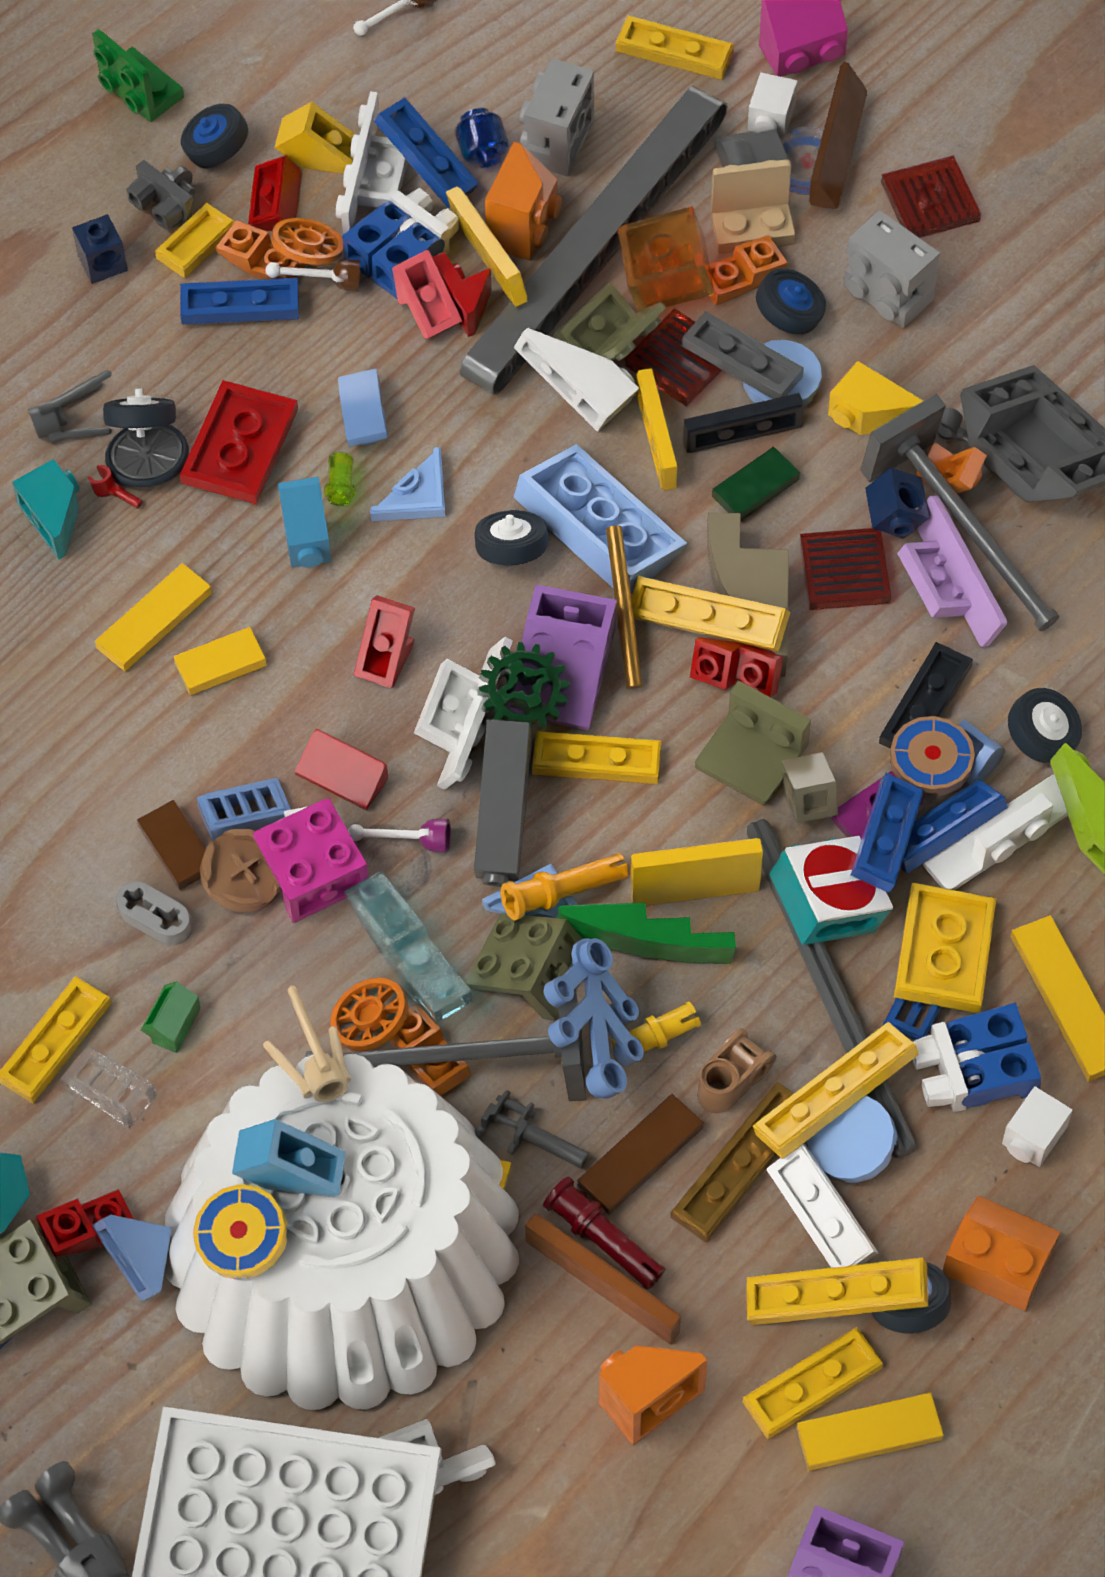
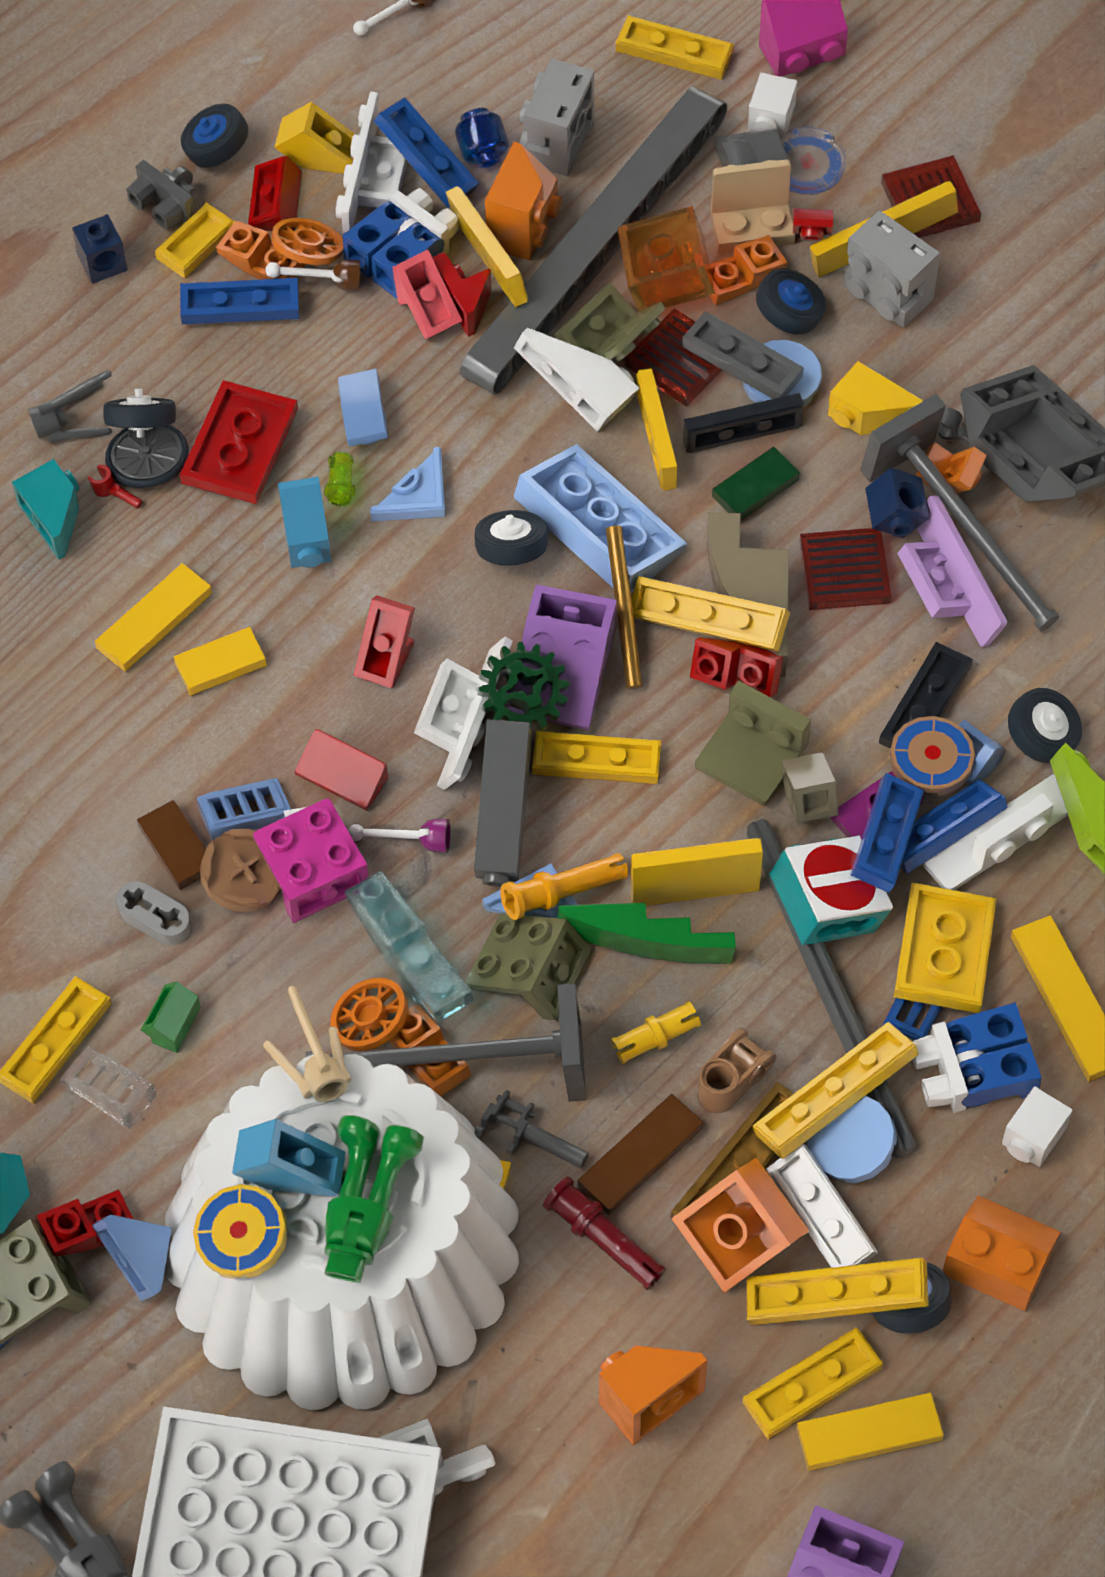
(134, 78): green bracket -> none
(357, 1224): none -> green piece
(591, 963): medium blue plant -> none
(603, 1278): dark orange tile -> none
(740, 1224): none -> orange slope
(812, 223): none -> red slope
(838, 139): reddish brown slope -> none
(911, 214): none -> yellow tile

